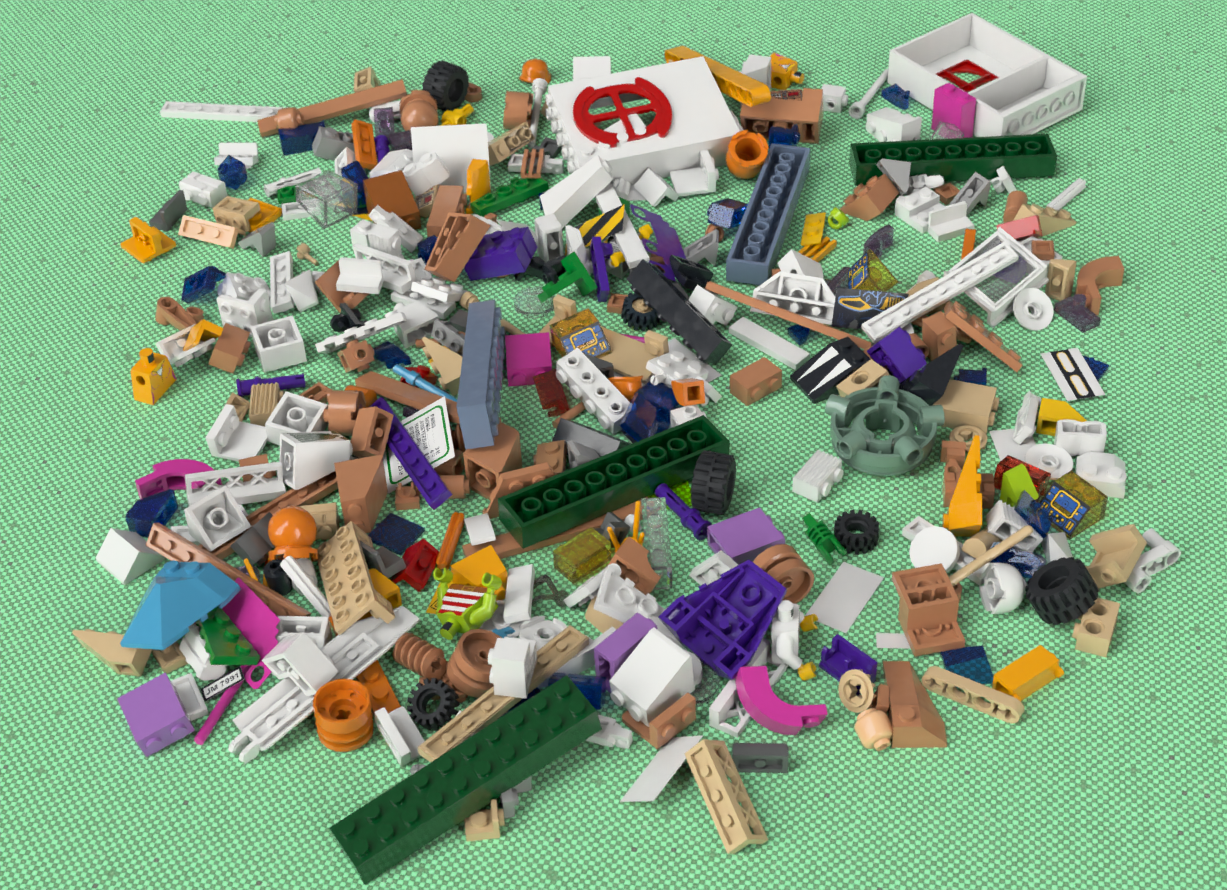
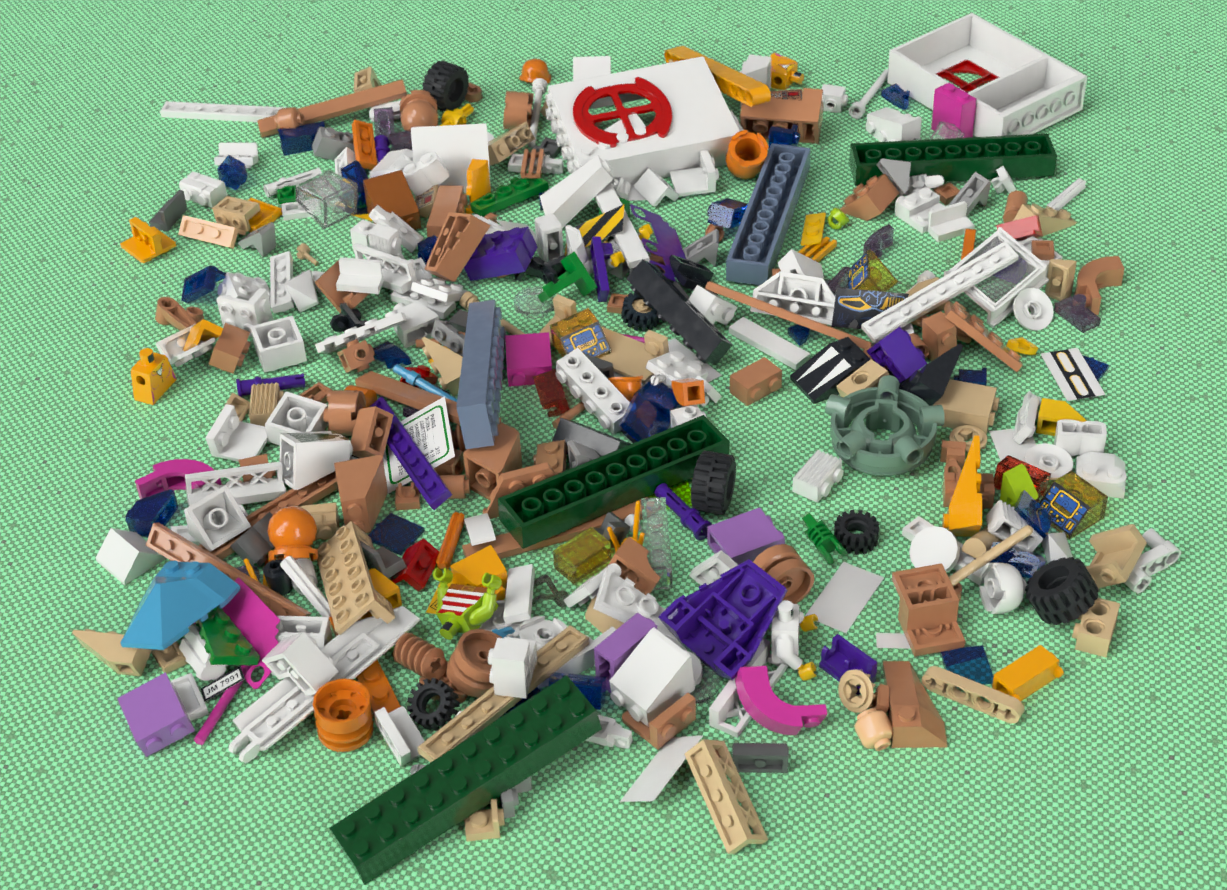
(1022, 346): none -> yellow tile

